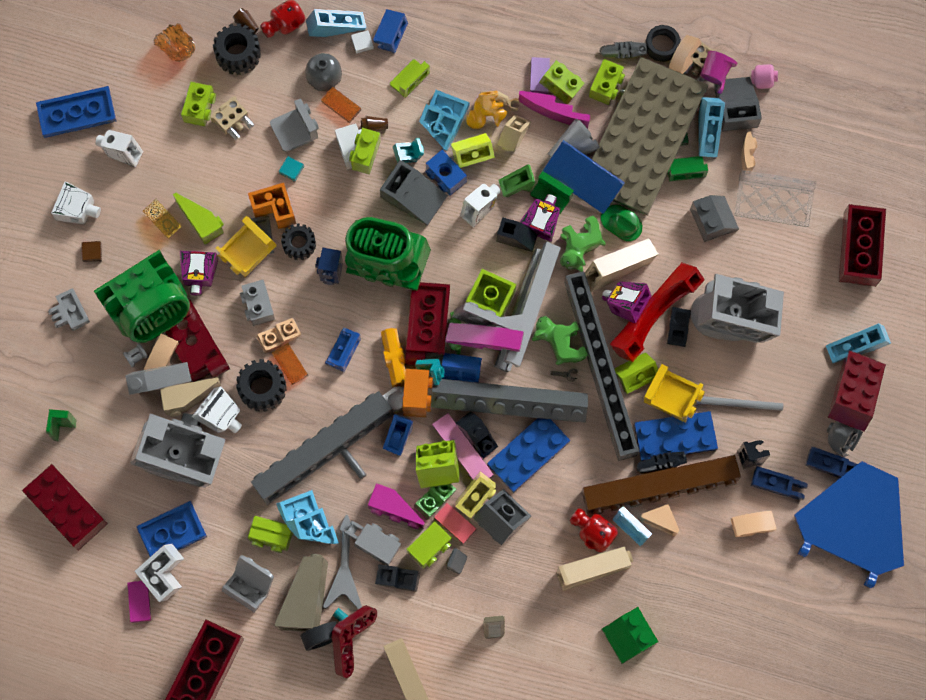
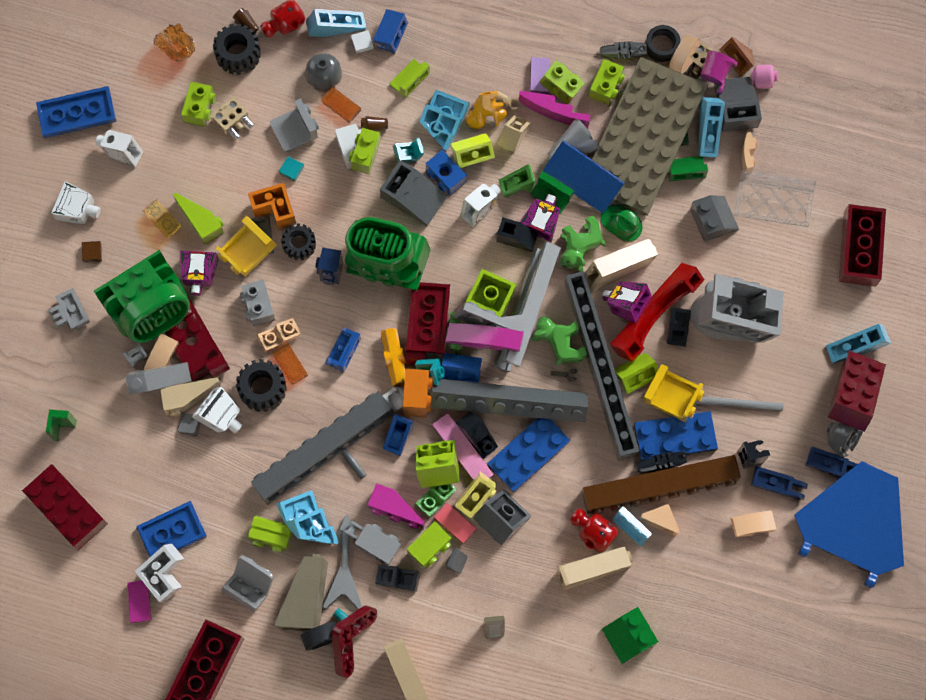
(194, 451): light grey brick -> none
(740, 53): none -> dark orange slope

